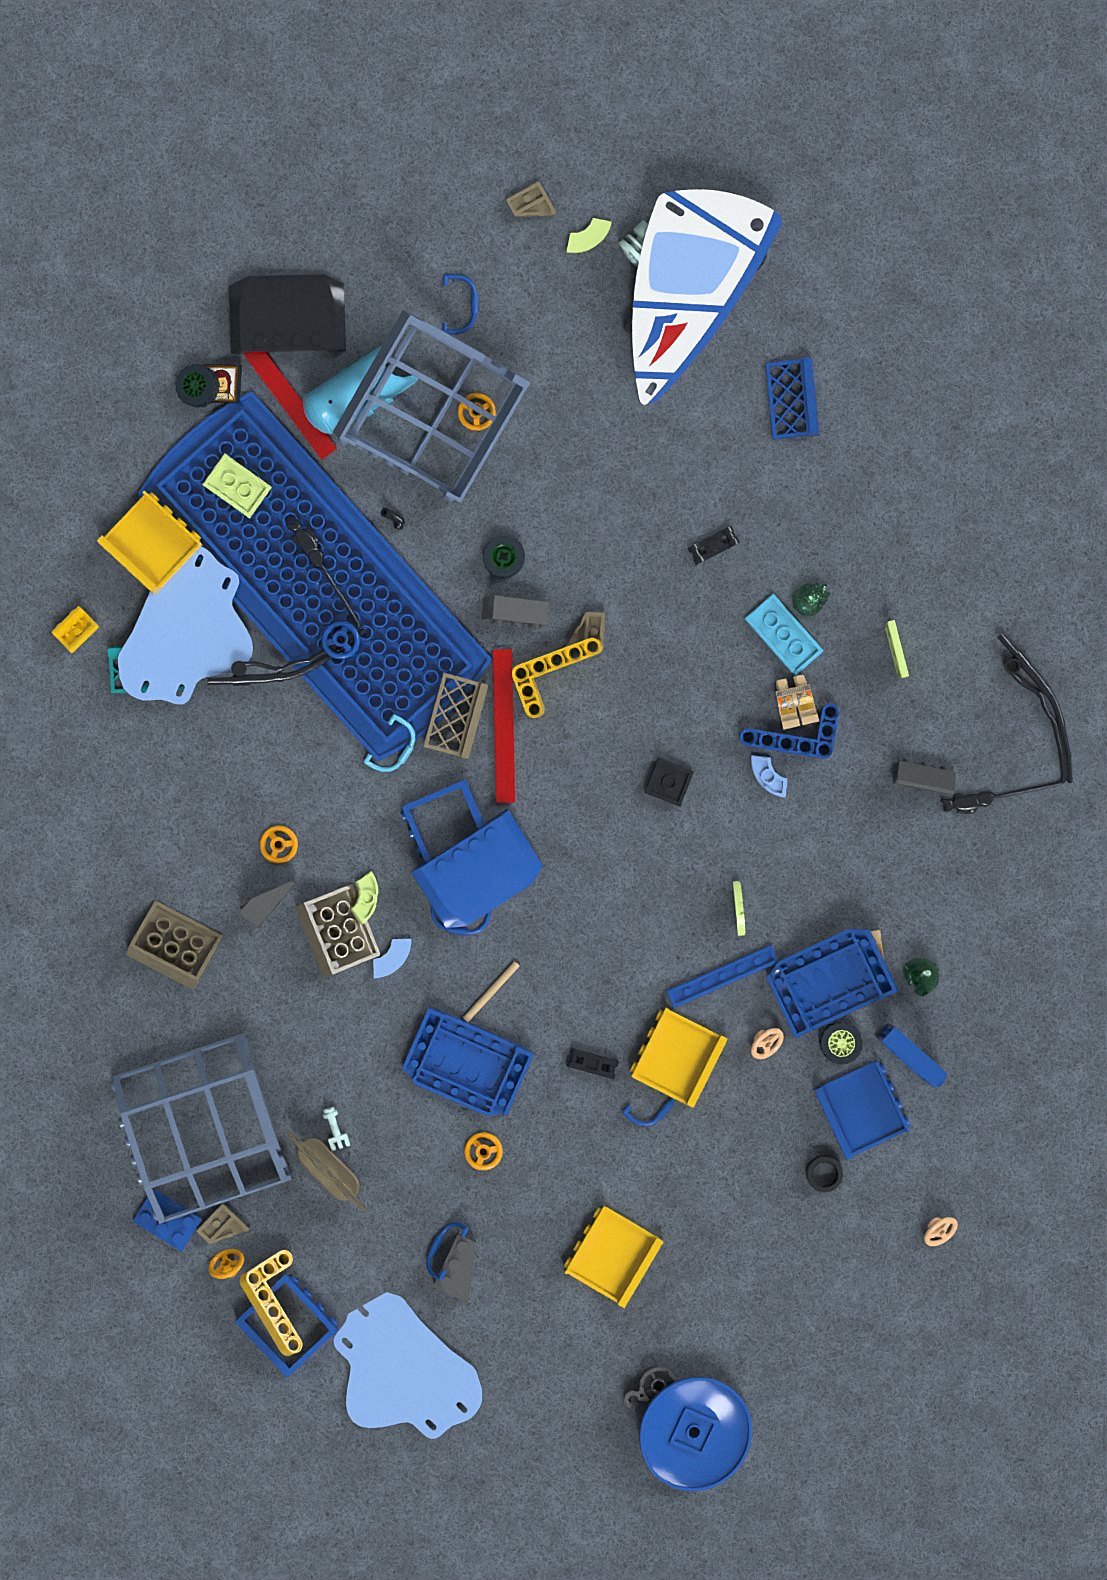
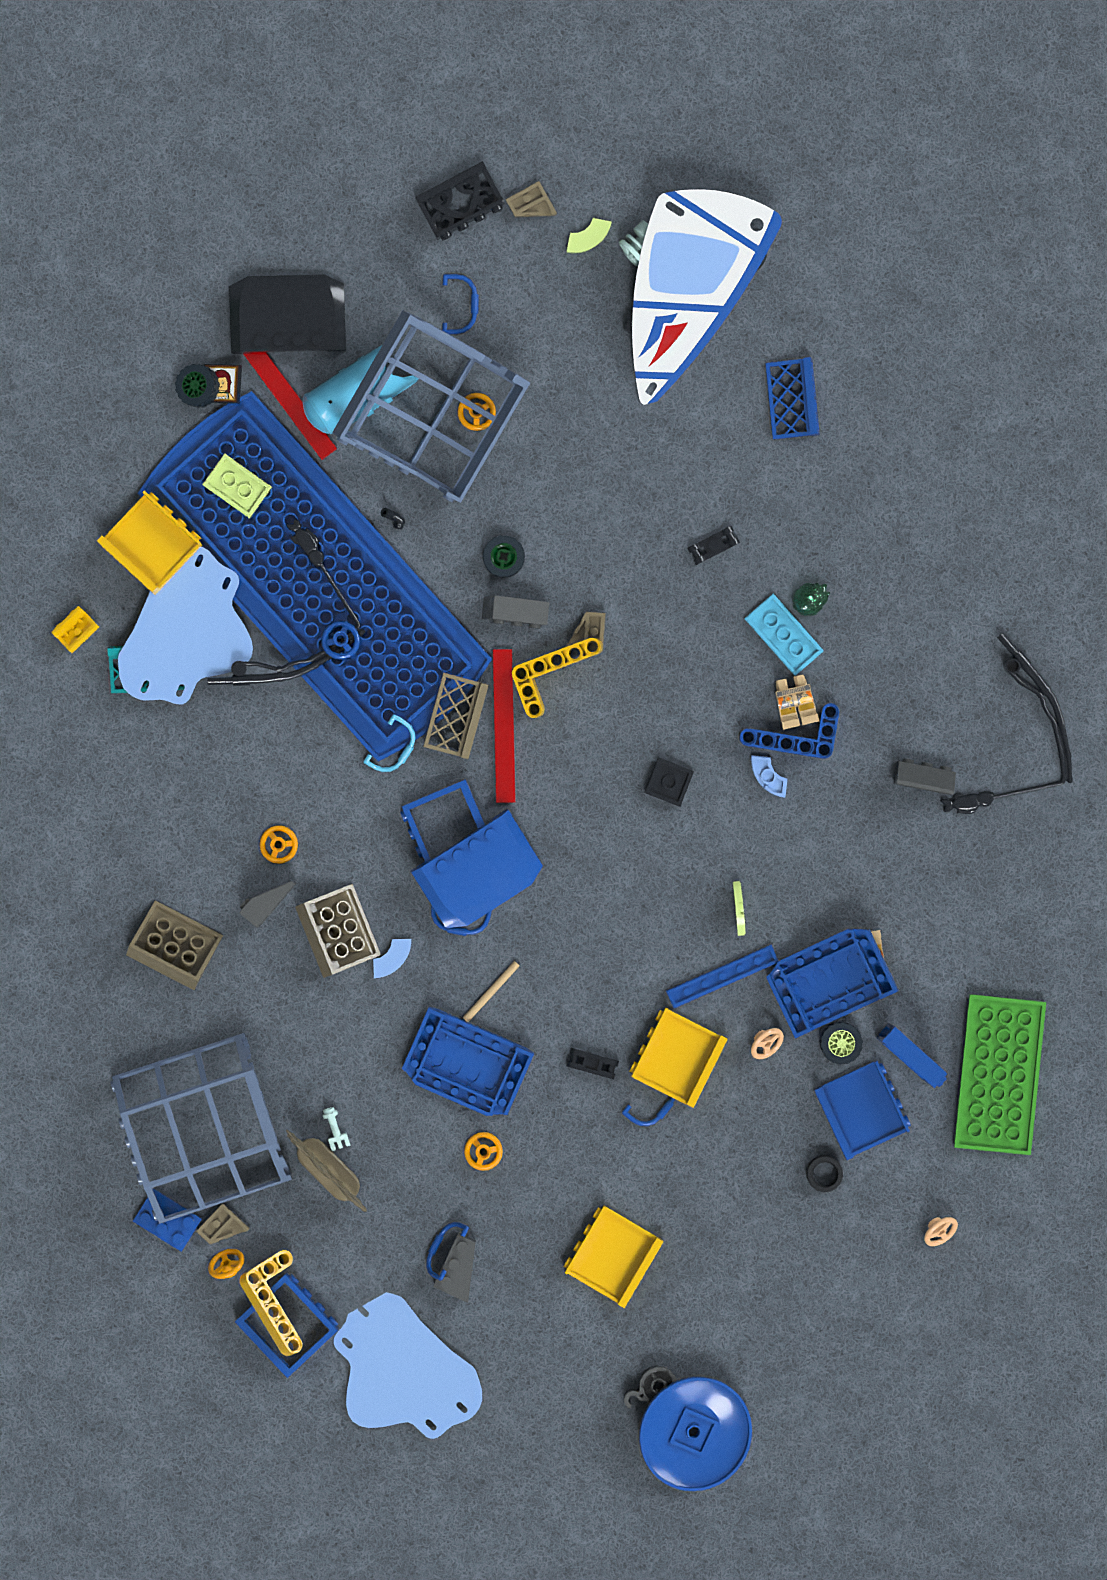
(367, 897): yellowish green tile -> none
(469, 176): none -> black fence
(896, 649): yellowish green tile -> none
(922, 975): clear green cylinder -> none
(999, 1074): none -> bright green plate

